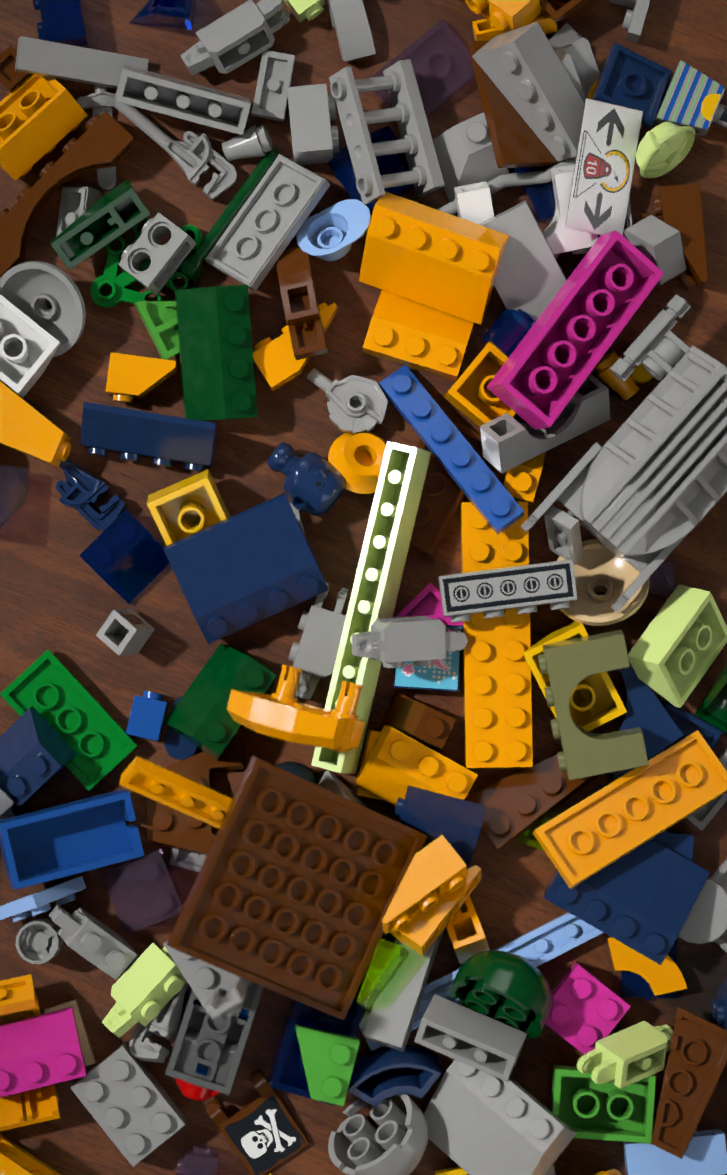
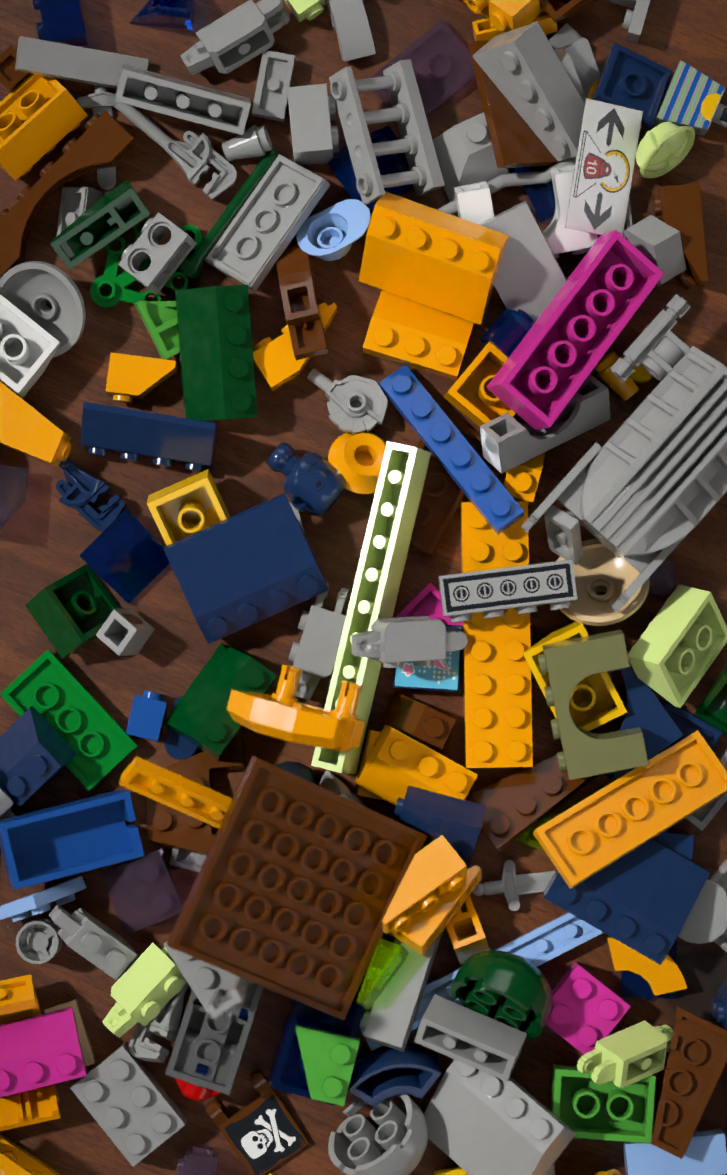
(72, 610): none -> dark green slope
(514, 885): none -> light grey sword

